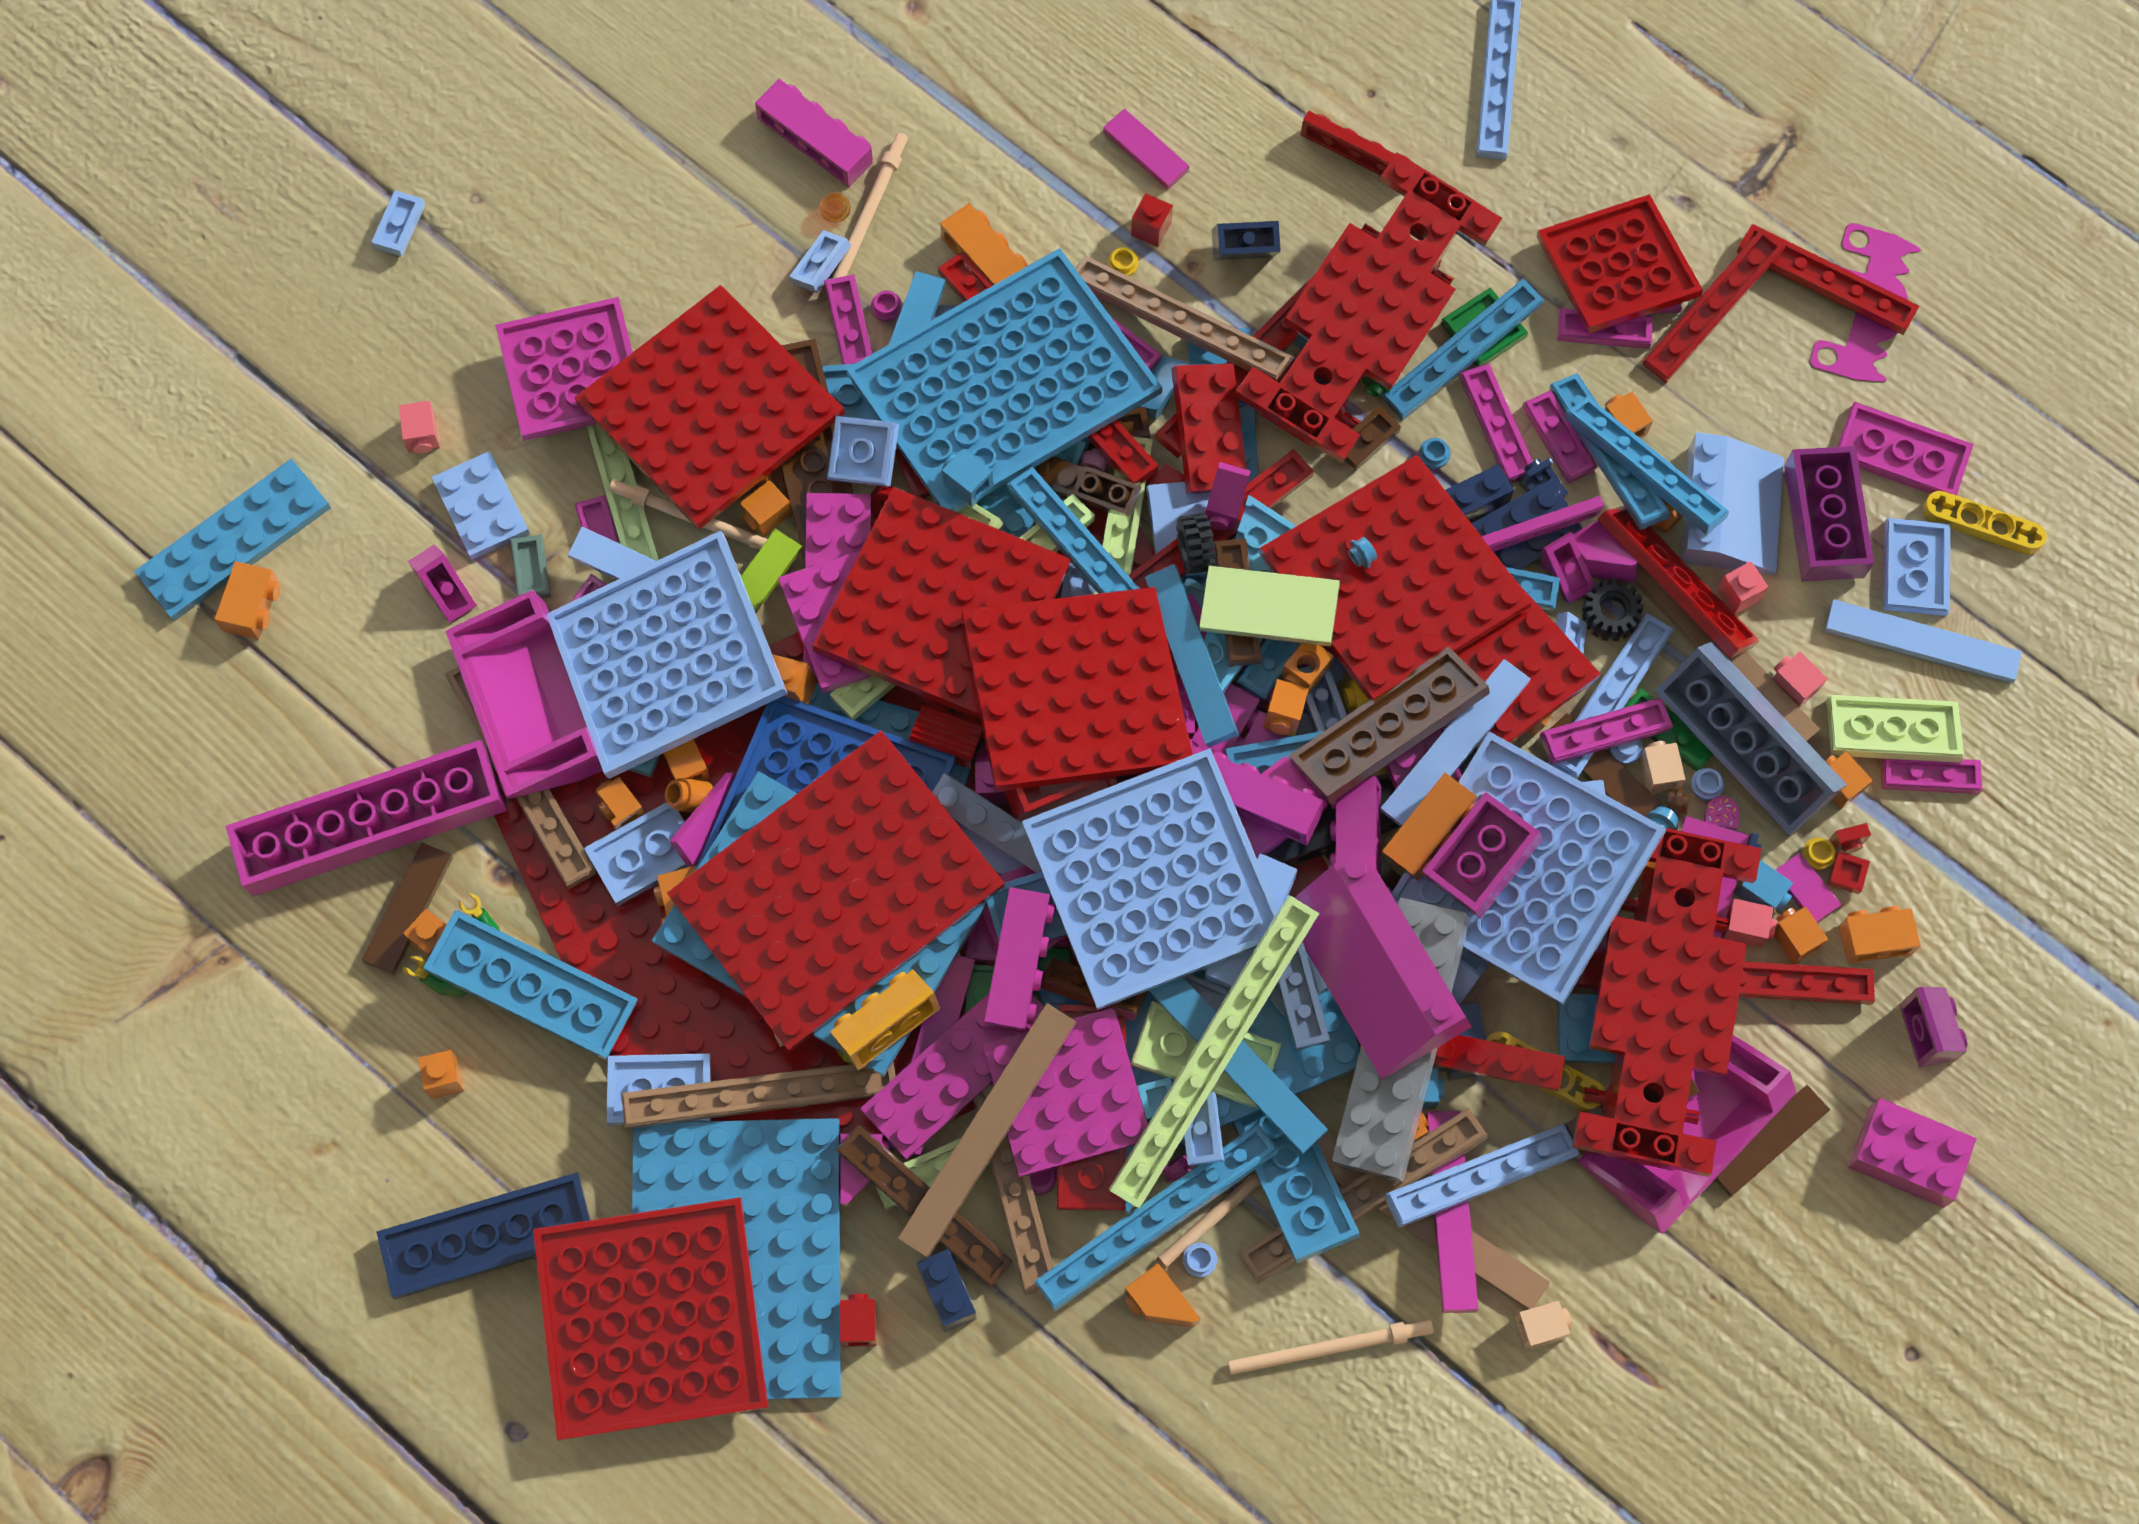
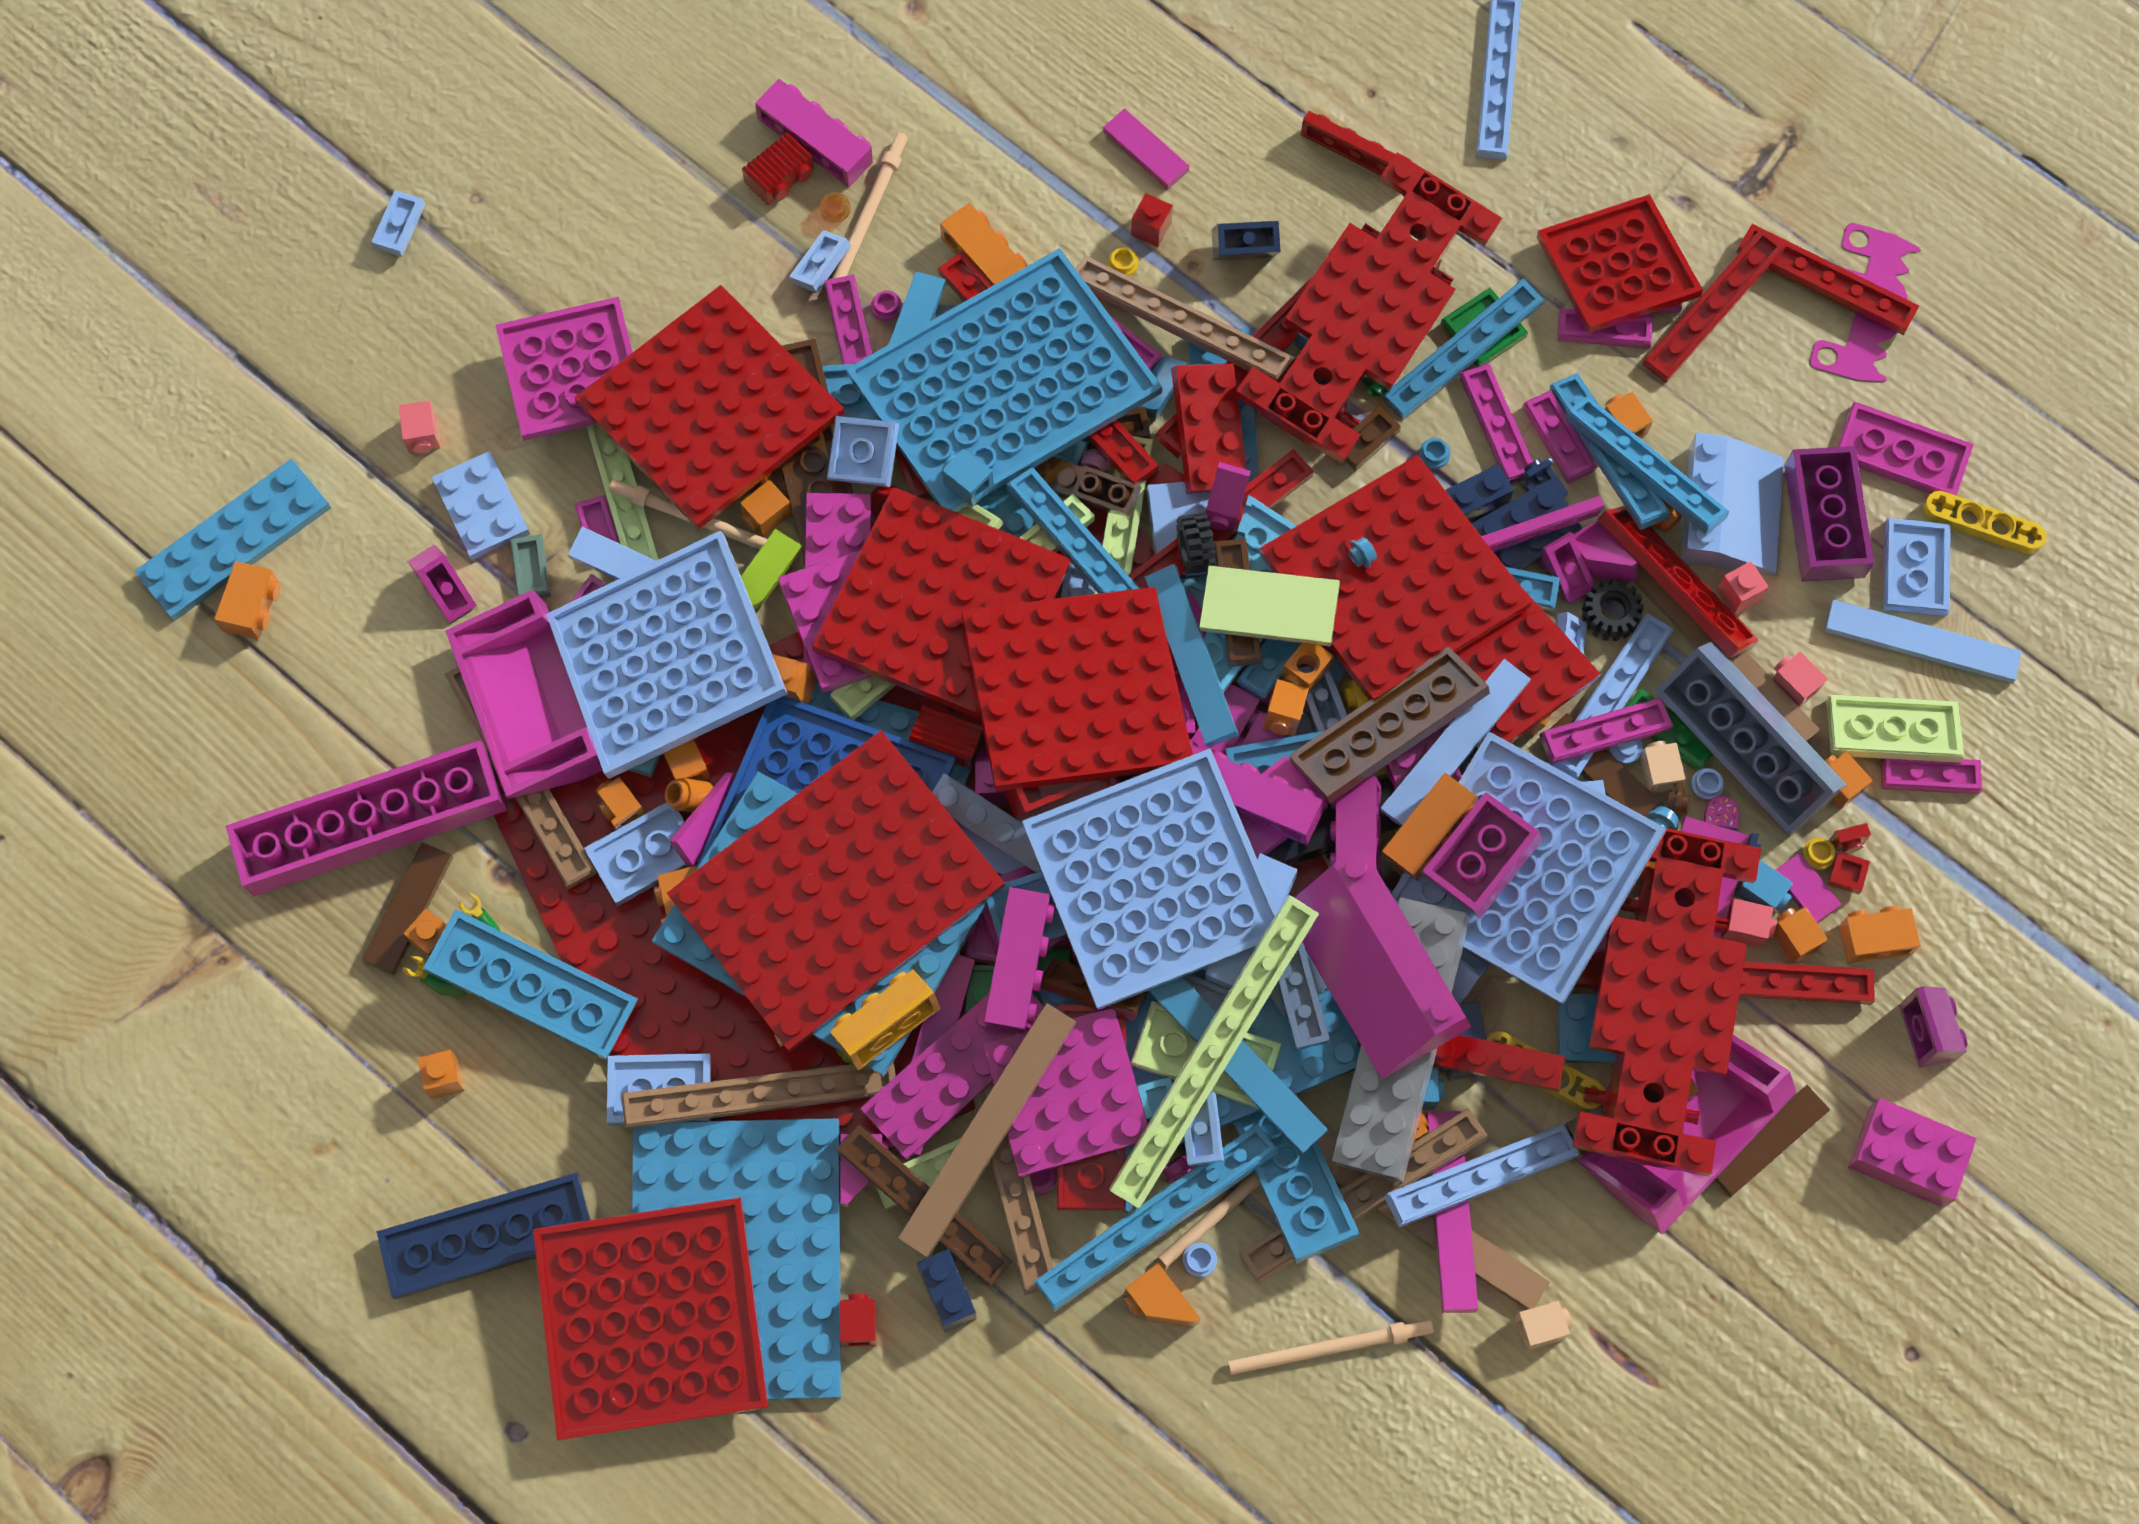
(778, 169): none -> red brick

